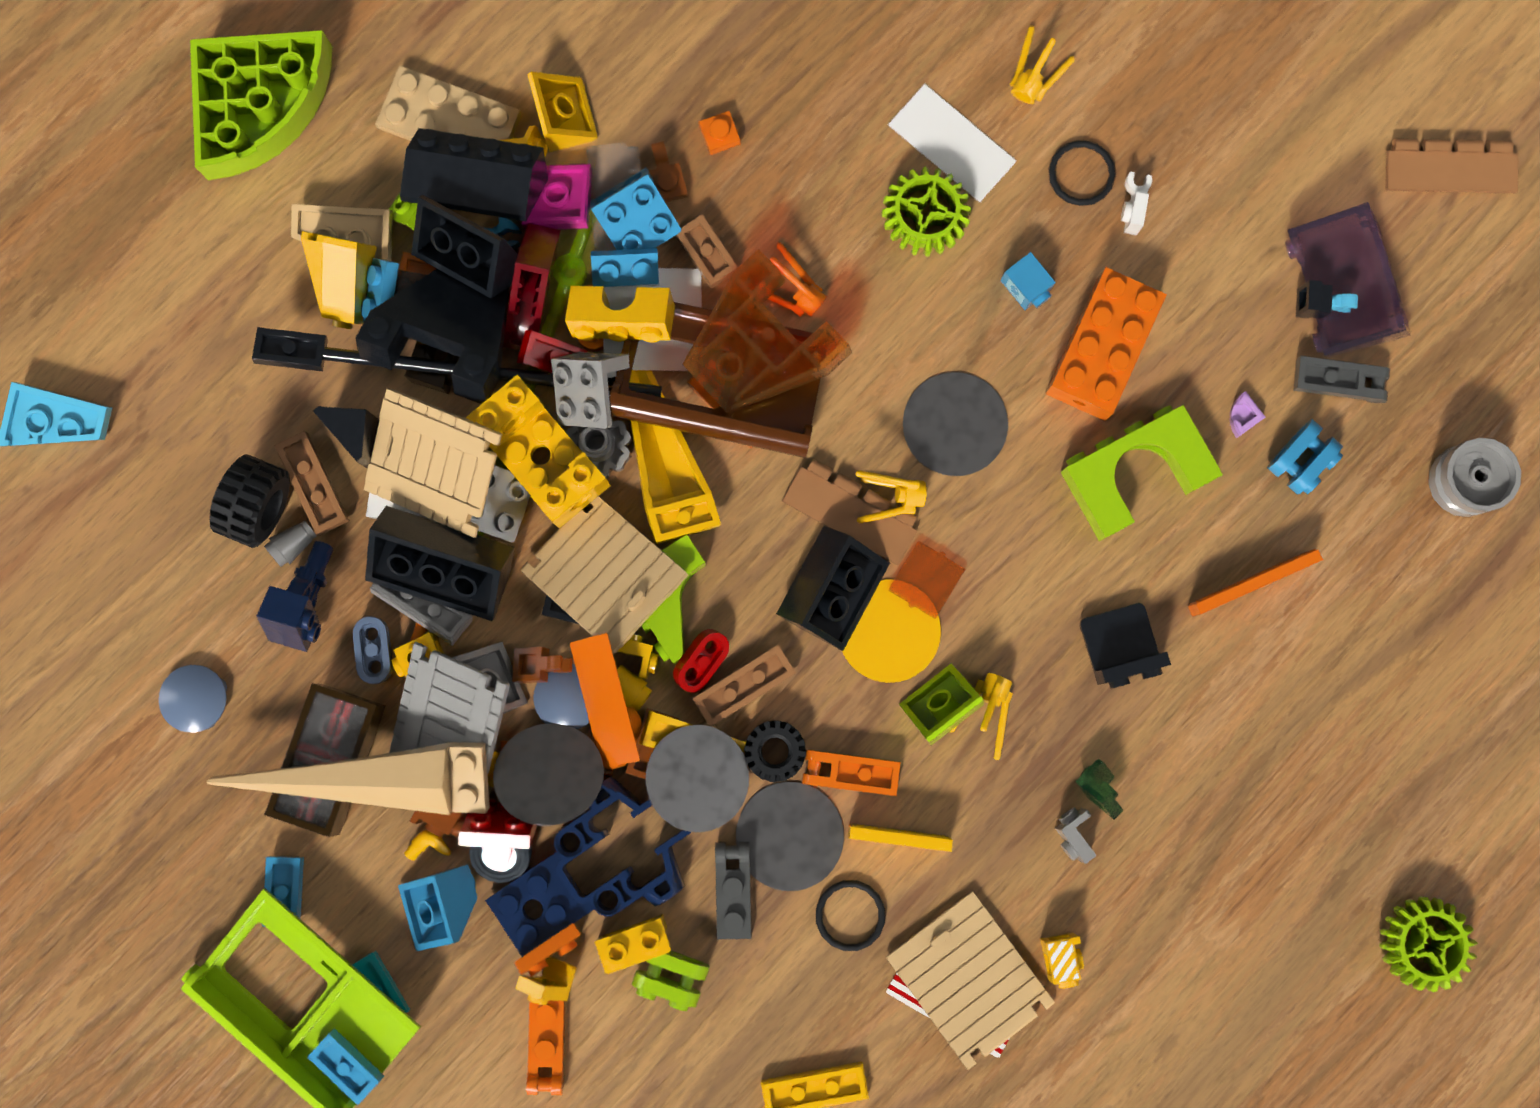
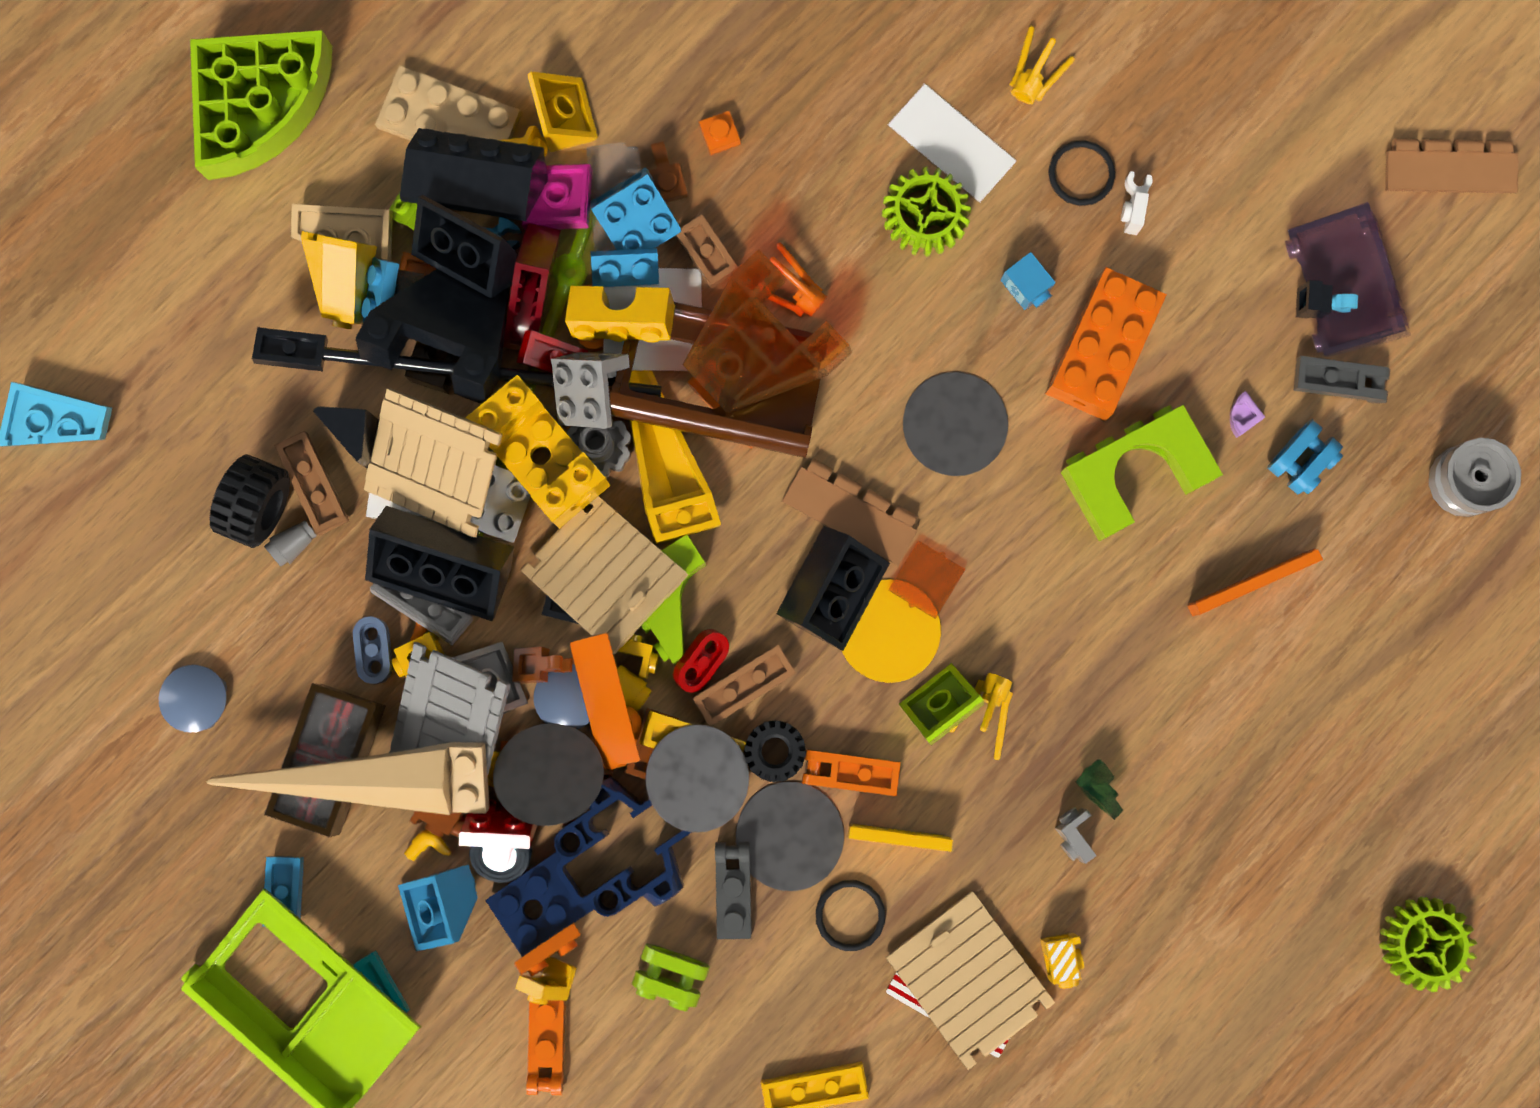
(290, 614): dark blue brick -> none
(346, 1066): dark azure plate -> none
(633, 944): yellow bracket -> none
(908, 492): yellow plant -> none
(1122, 646): black bracket -> none

